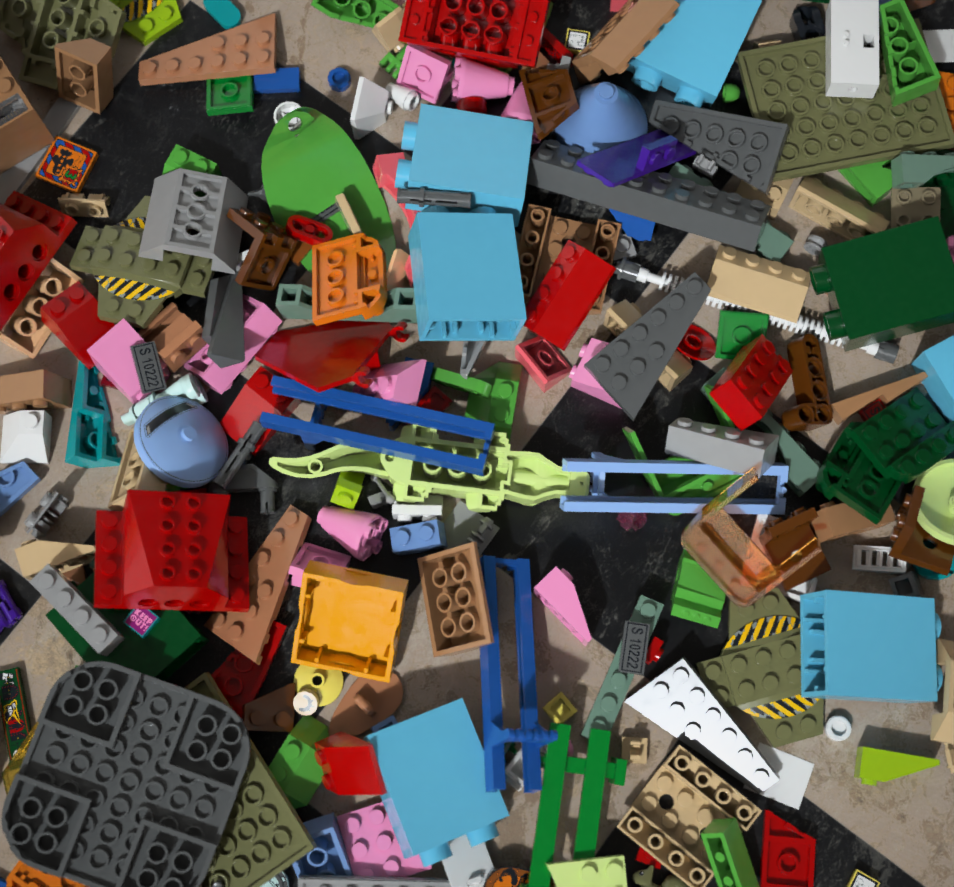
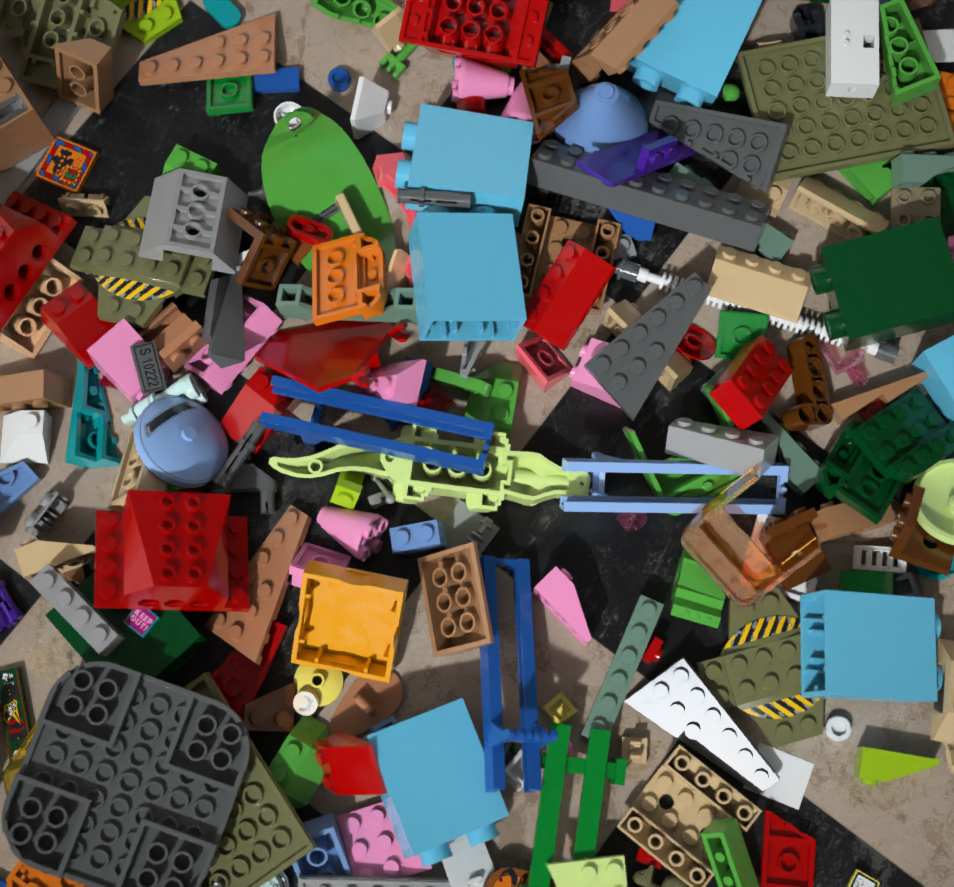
(403, 96): white cone -> none
(425, 73): bright pink bracket -> none
(428, 510): white bracket -> none
(576, 40): tile -> none
(634, 648): dark grey tile -> none
(705, 166): light grey plate -> none
(815, 244): light grey bush -> none
(849, 365): none -> clear pink bracket
(867, 581): none -> green slope

